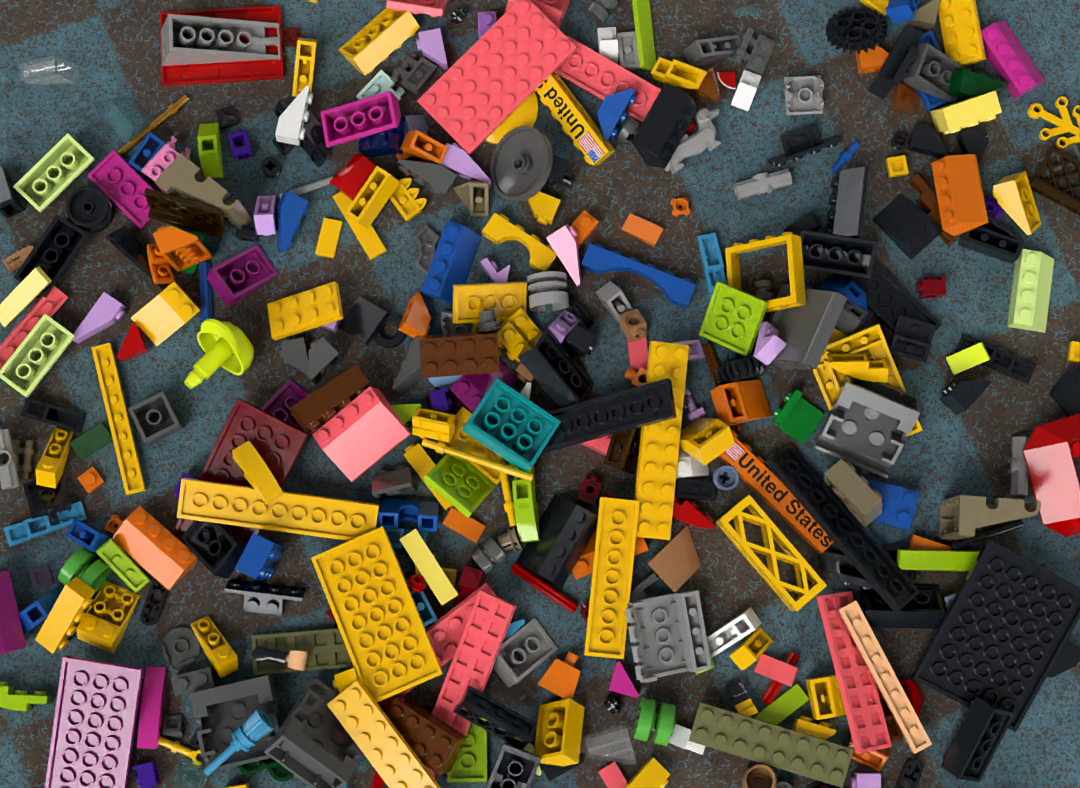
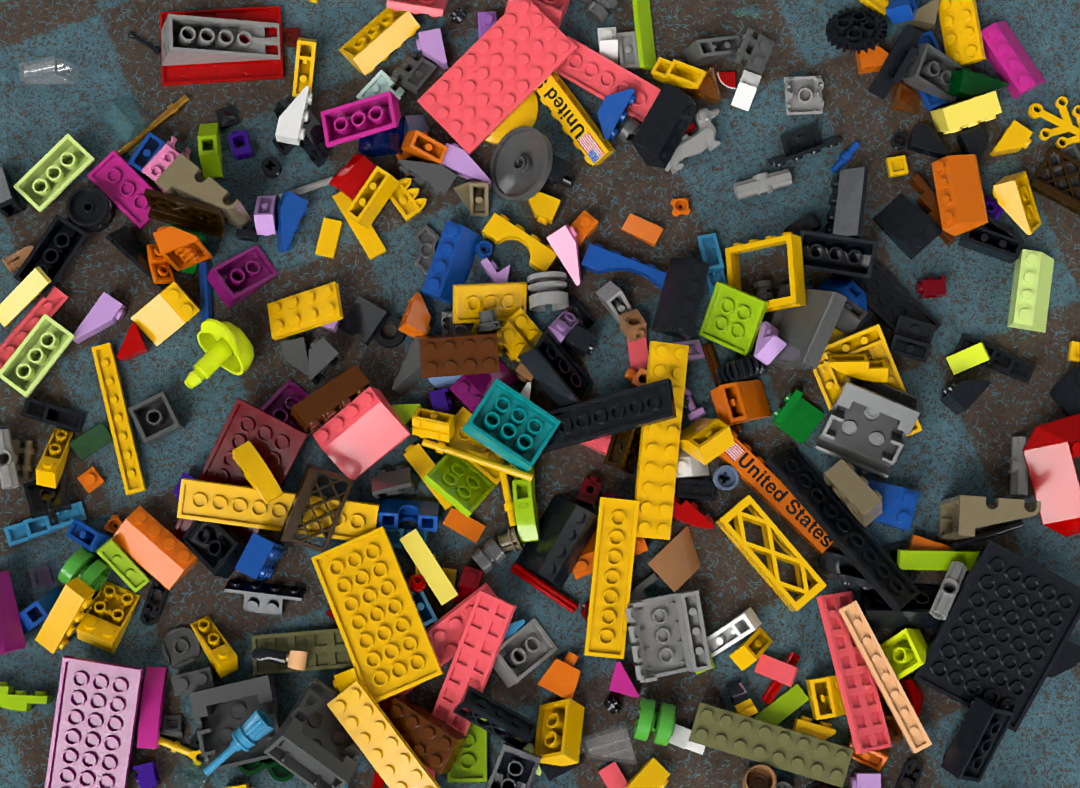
(156, 50): none -> black hinge
(299, 506): none -> dark brown fence
(484, 244): none -> blue plate
(680, 297): none -> black slope
(905, 651): none -> neon yellow slope
(944, 600): none -> light grey piece
(1012, 140): none -> yellow slope

